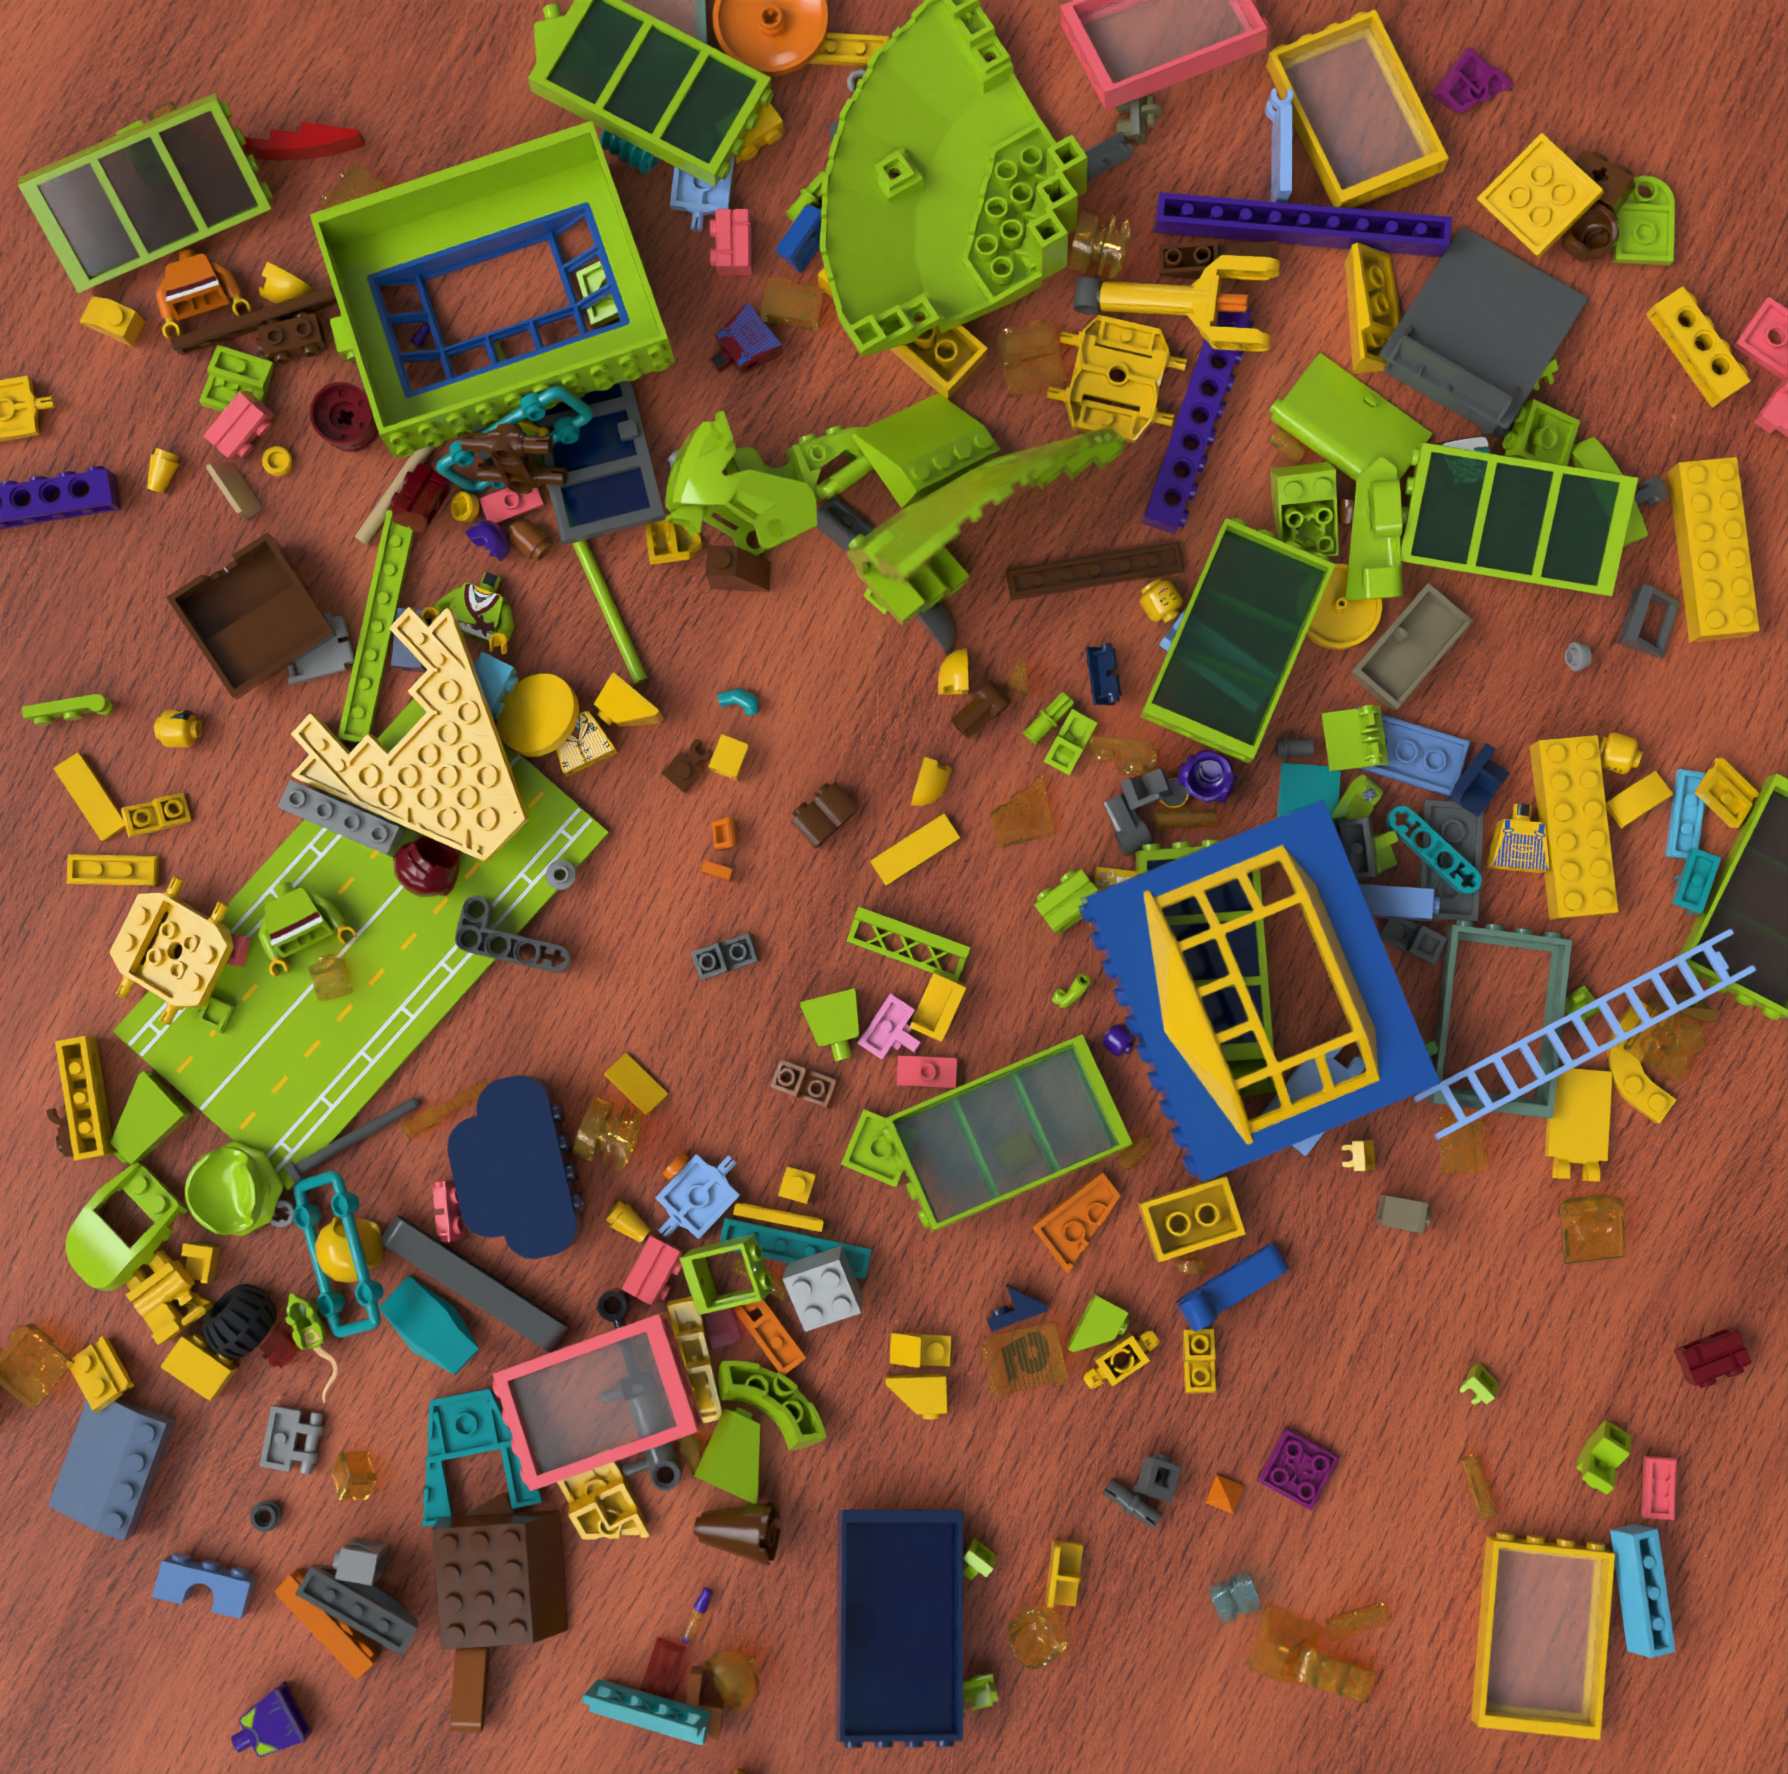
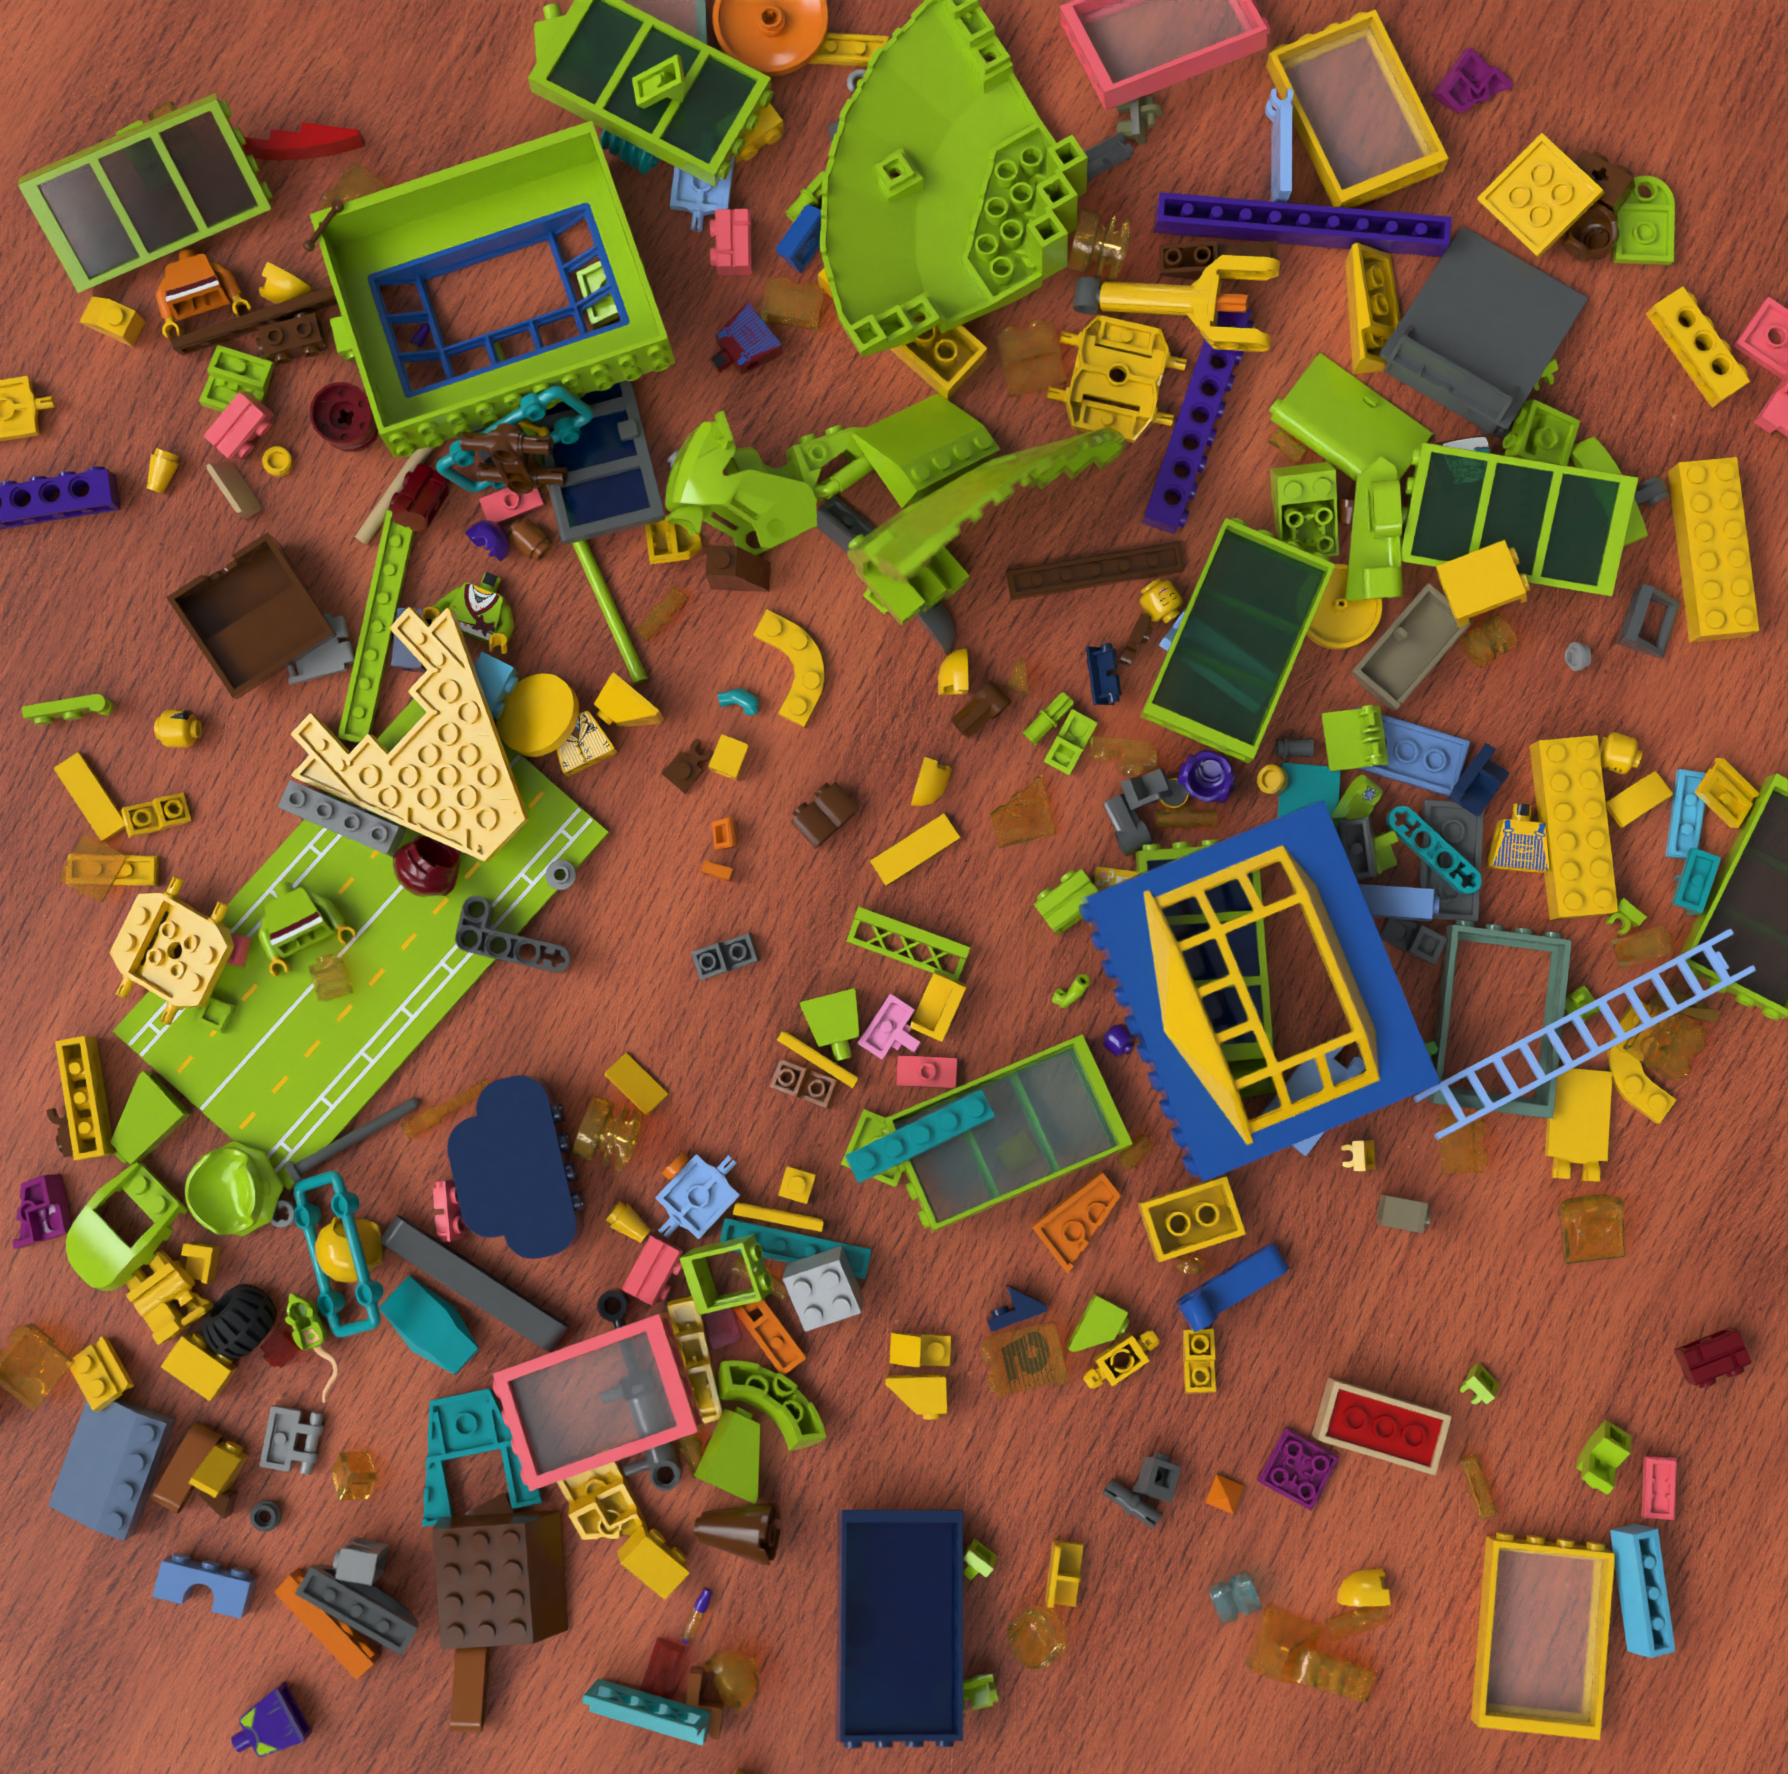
(42, 1211): none -> magenta slope
(92, 868): none -> clear yellow piece
(174, 1486): none -> dark orange beam
(219, 1469): none -> yellow slope
(222, 1504): none -> reddish brown slope
(337, 206): none -> reddish brown hinge
(465, 507): yellow tile -> none
(654, 1561): none -> yellow brick
(660, 82): none -> lime slope
(661, 614): none -> clear yellow pin
(807, 665): none -> yellow plate
(817, 1059): none -> yellow tile
(919, 1136): none -> teal plate
(1139, 634): none -> reddish brown plate
(1272, 779): none -> yellow tile
(1364, 1589): none -> yellow brick
(1381, 1426): none -> red brick
(1482, 581): none -> yellow panel
(1492, 639): none -> clear yellow wheel
(1627, 914): none -> lime tile
(1642, 946): none -> clear yellow brick

